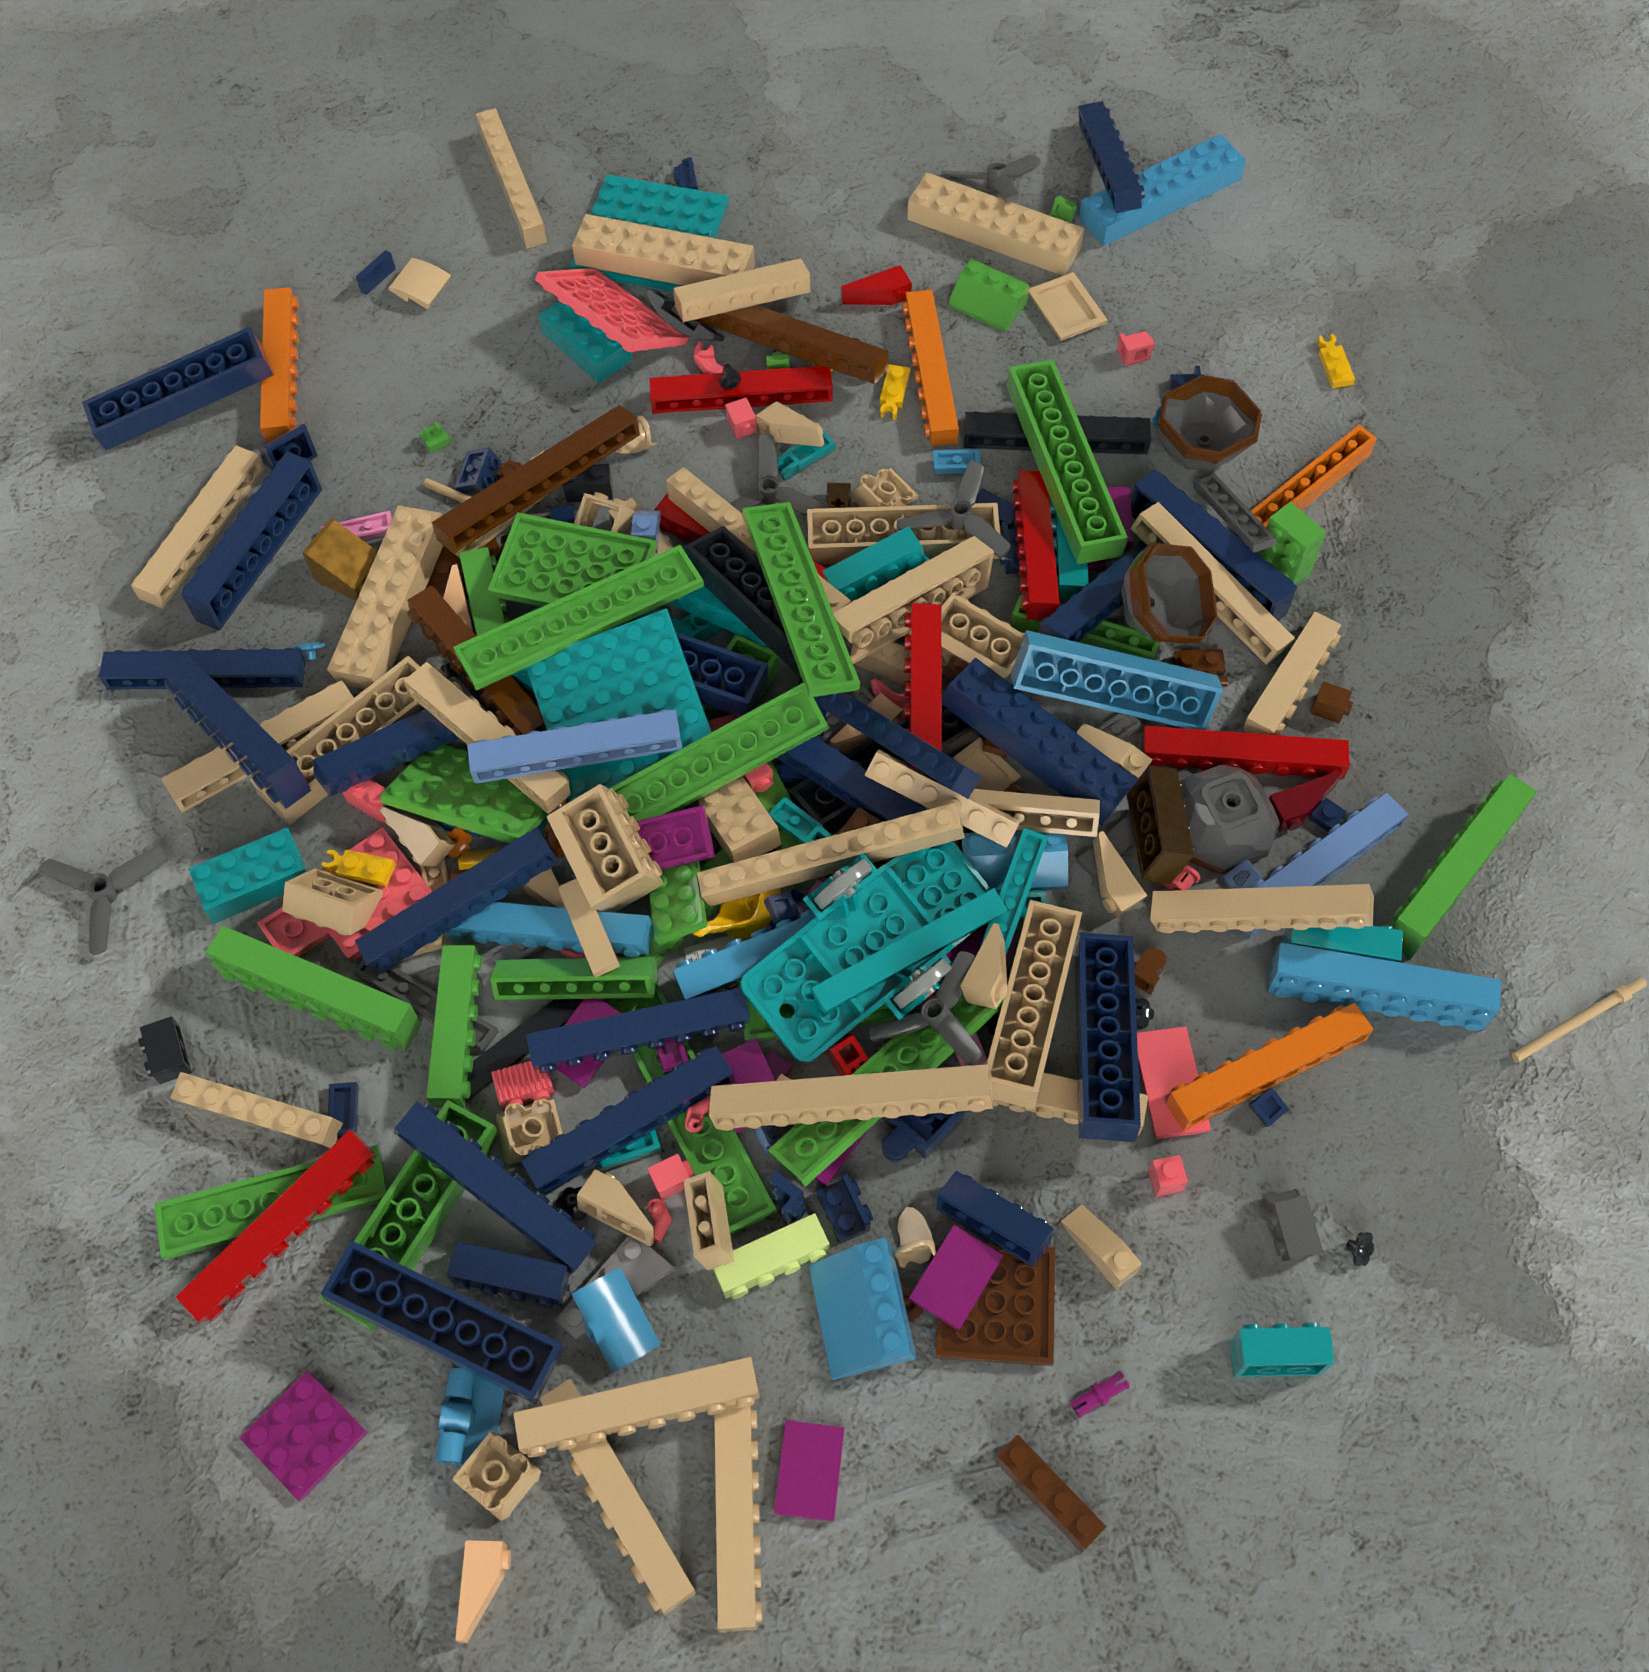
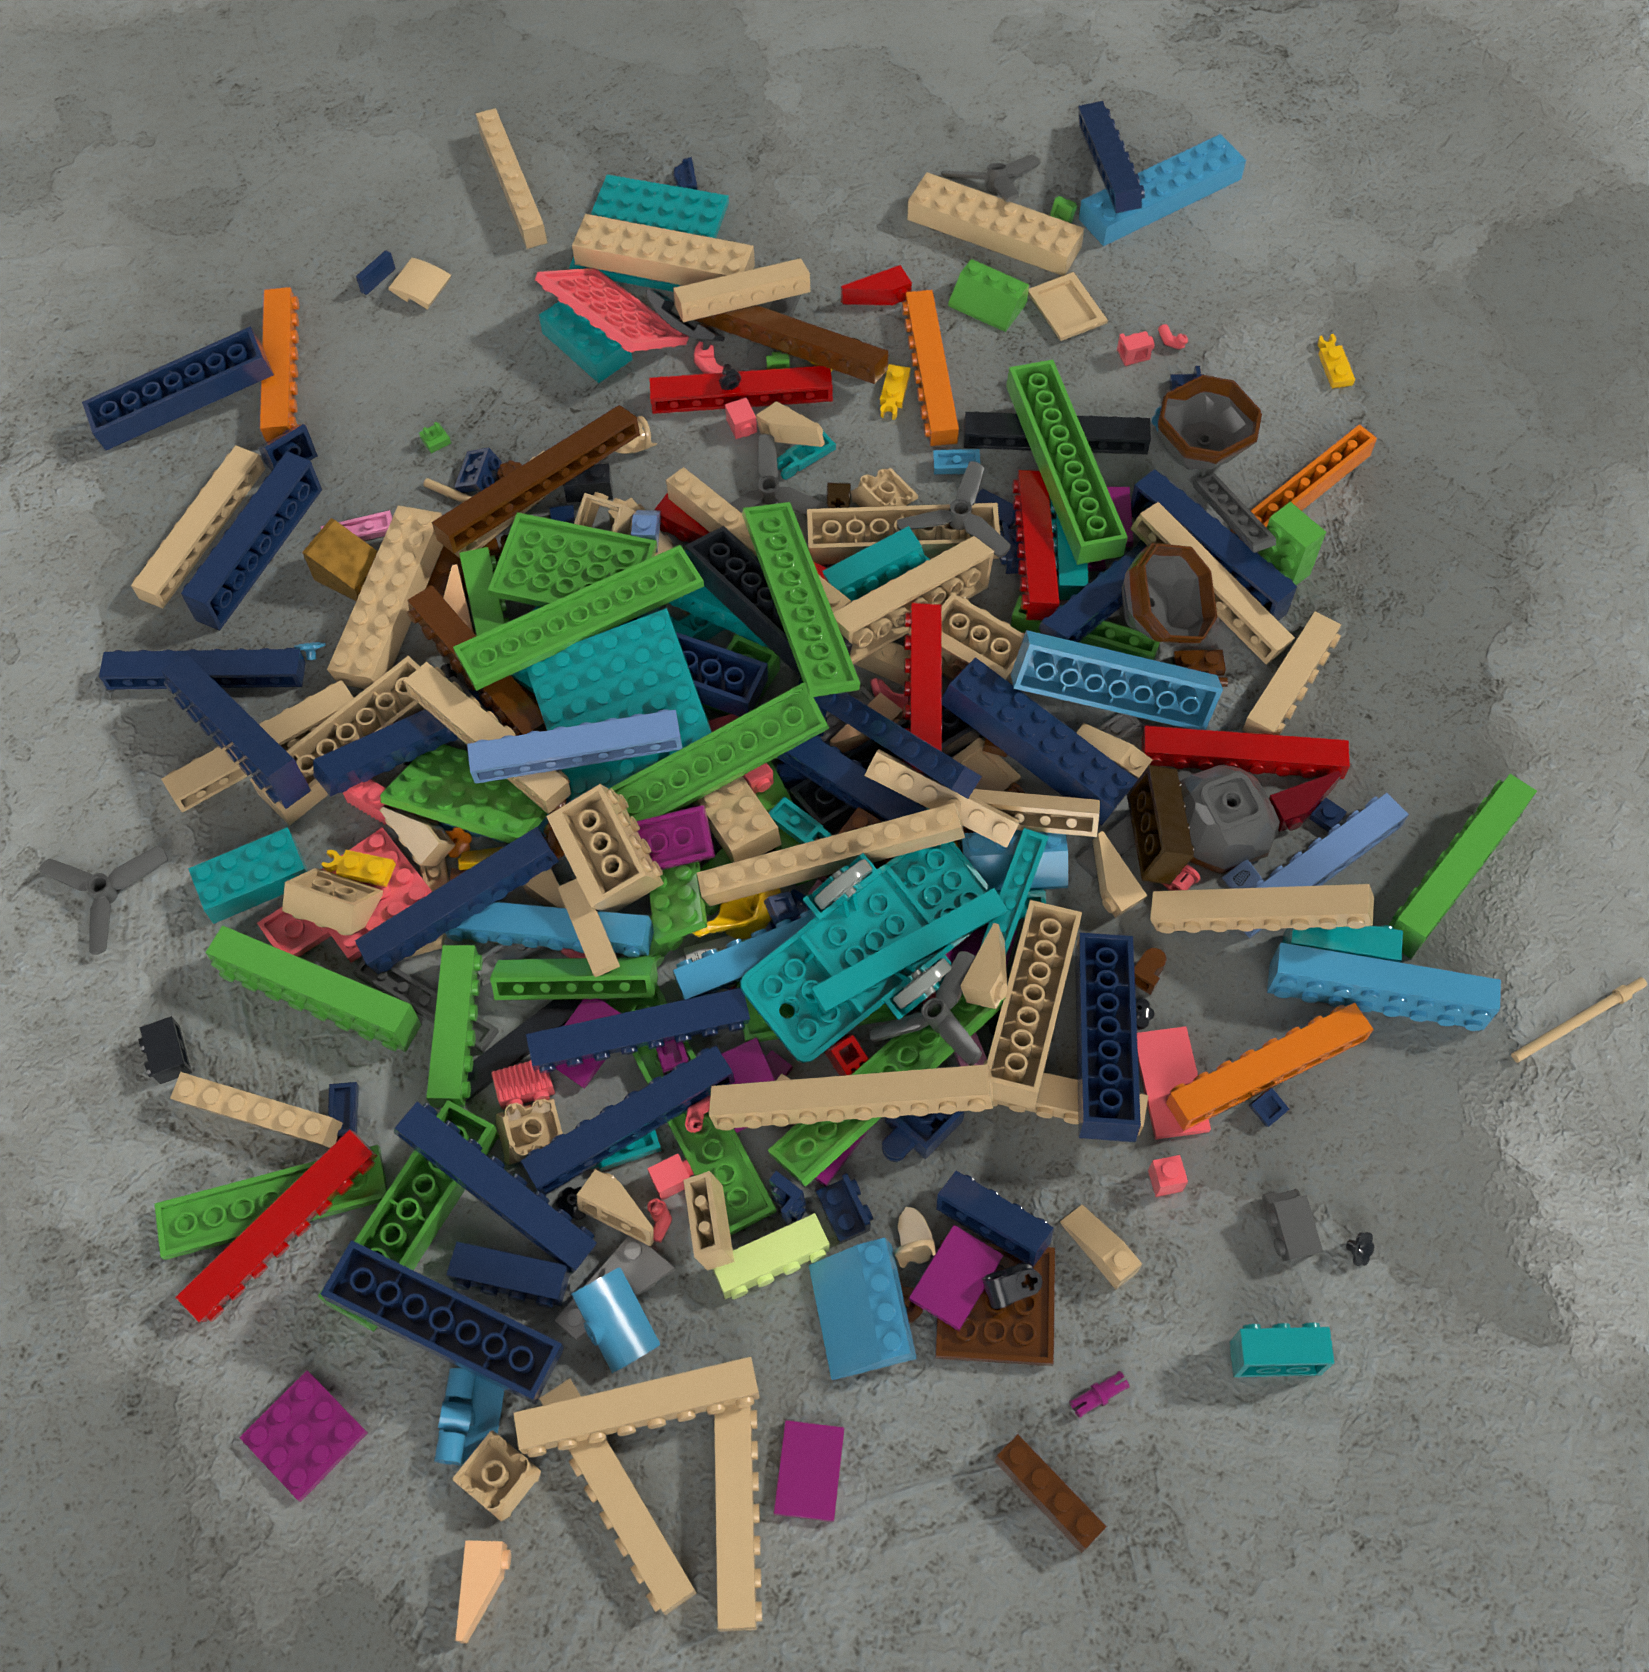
(767, 1137): medium blue slope -> none
(1007, 1285): none -> black piece
(1170, 340): none -> coral arm
(1332, 702): reddish brown brick -> none

